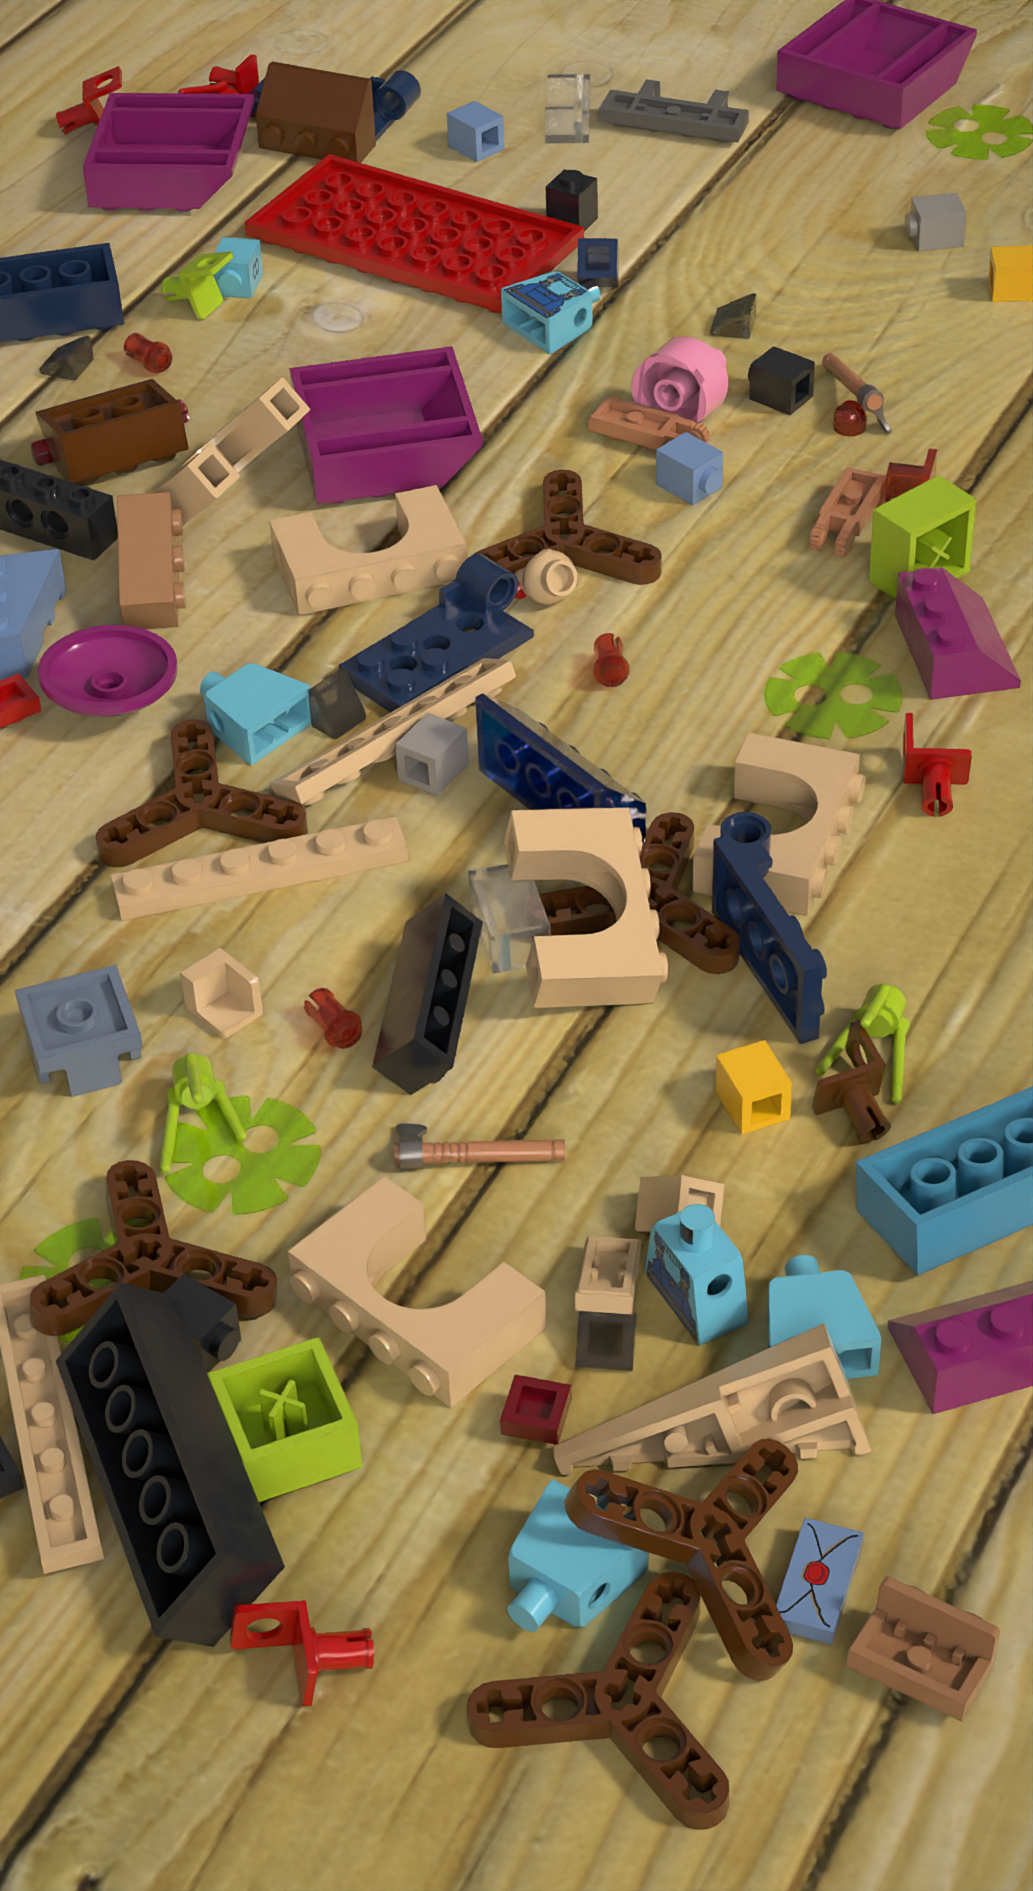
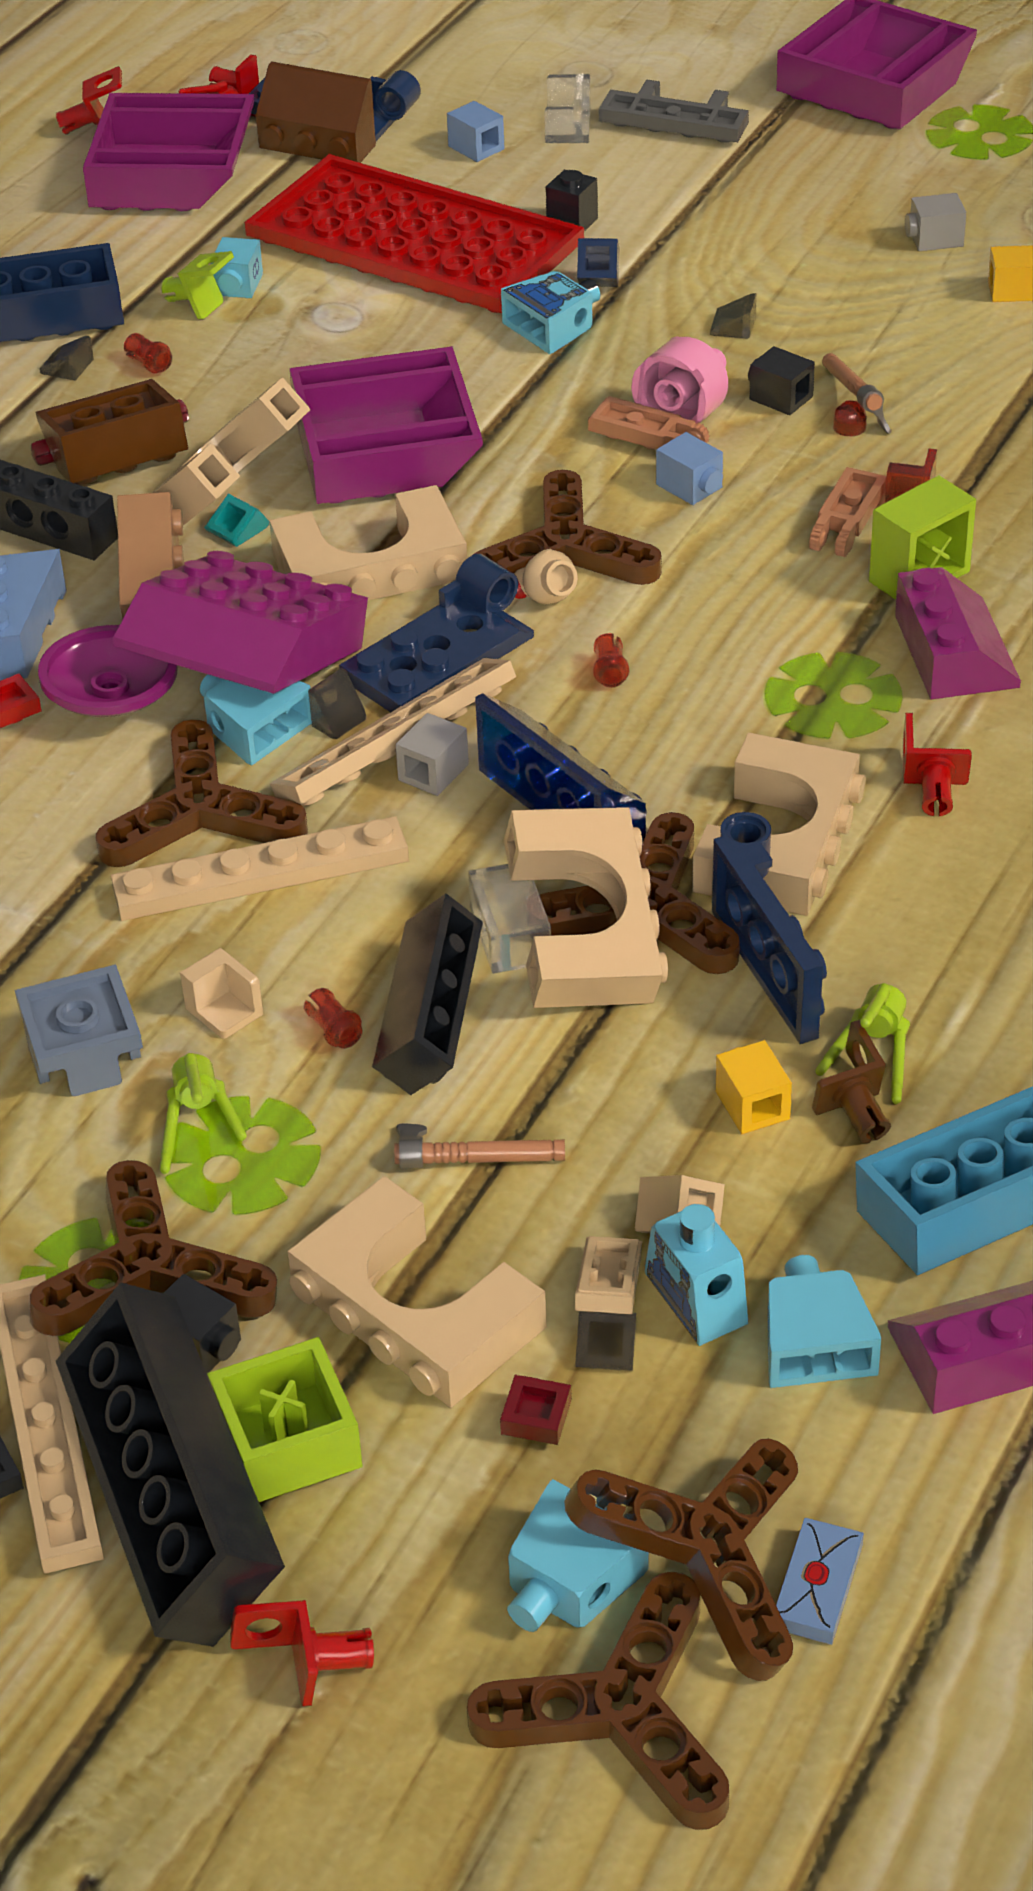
(236, 521): none -> teal slope
(243, 621): none -> magenta slope
(779, 1394): tan wedge -> none
(925, 1648): medium nougat bracket -> none

